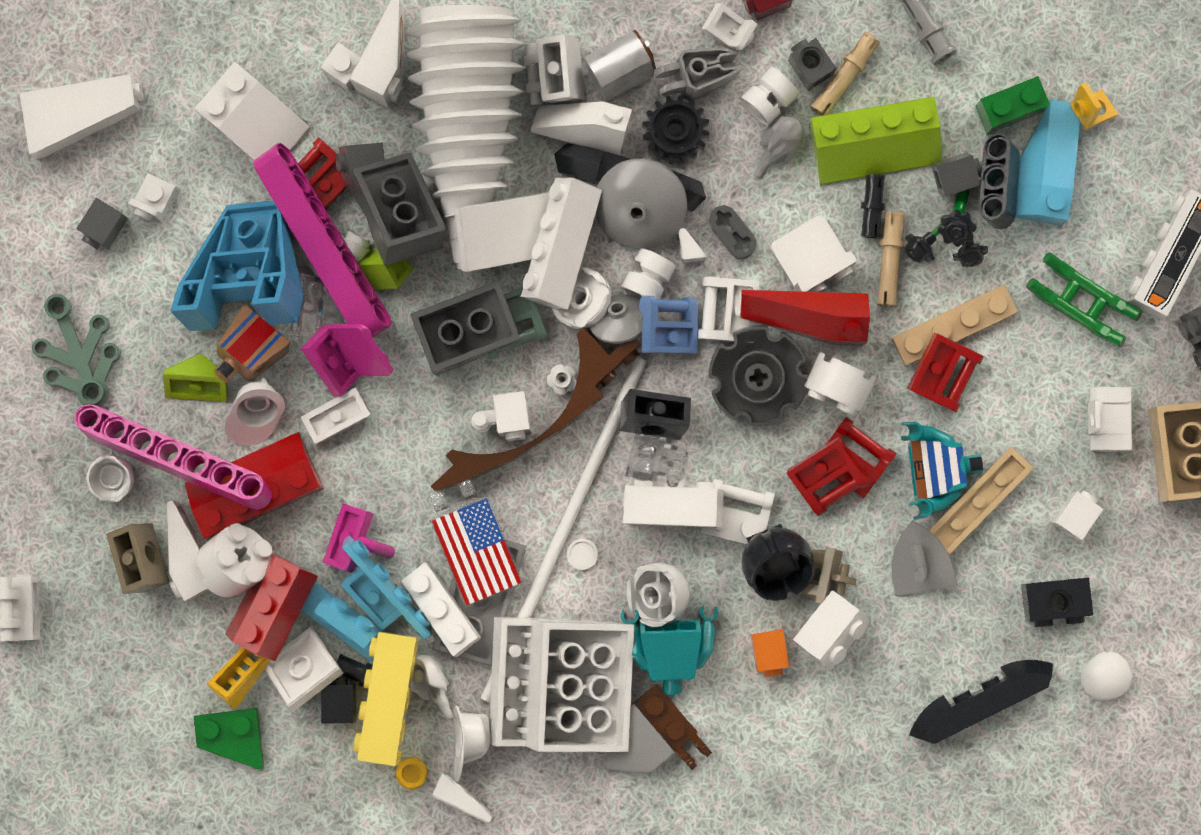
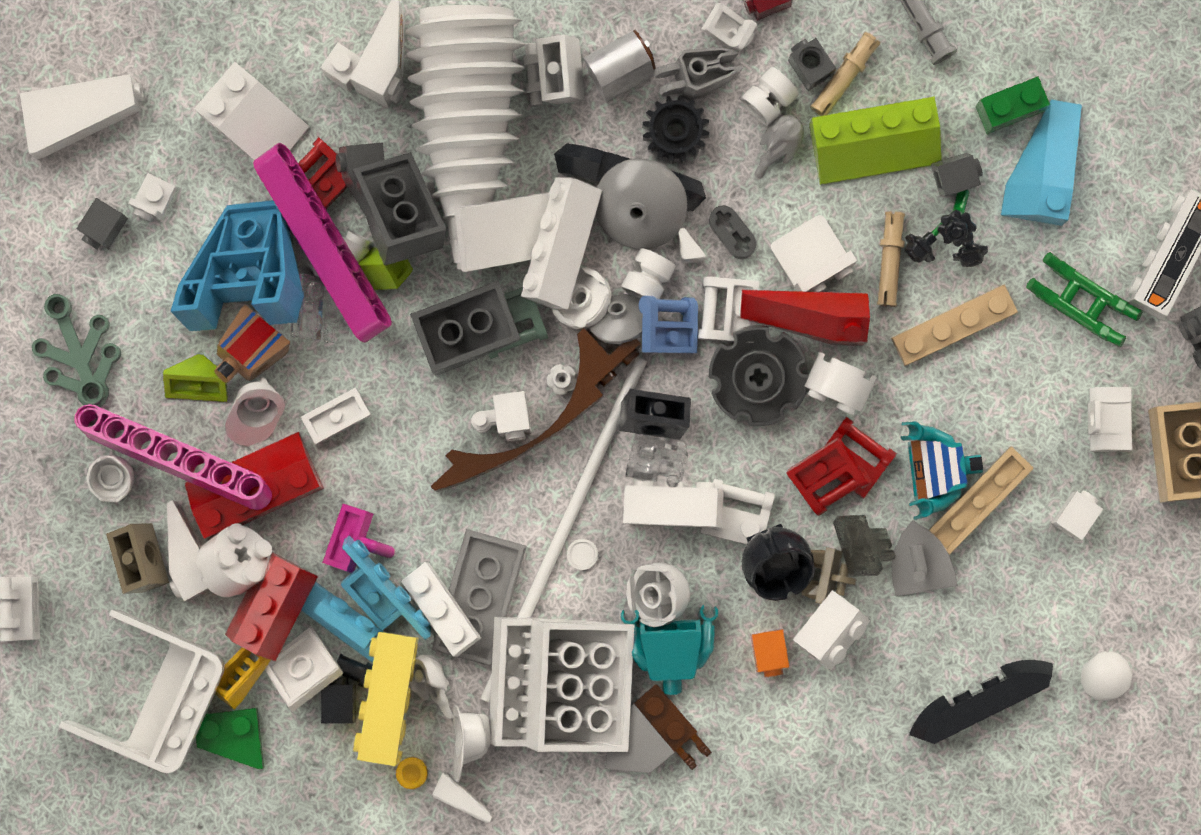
(172, 707): none -> white windscreen
(343, 354): dark pink bracket -> none
(474, 546): tile -> none
(585, 124): white slope -> none
(862, 546): none -> clear smoke hinge
(873, 206): black pin -> none
(937, 368): red plate -> none
(993, 169): black beam -> none
(1075, 595): black brick -> none
(1087, 106): yellow bracket -> none

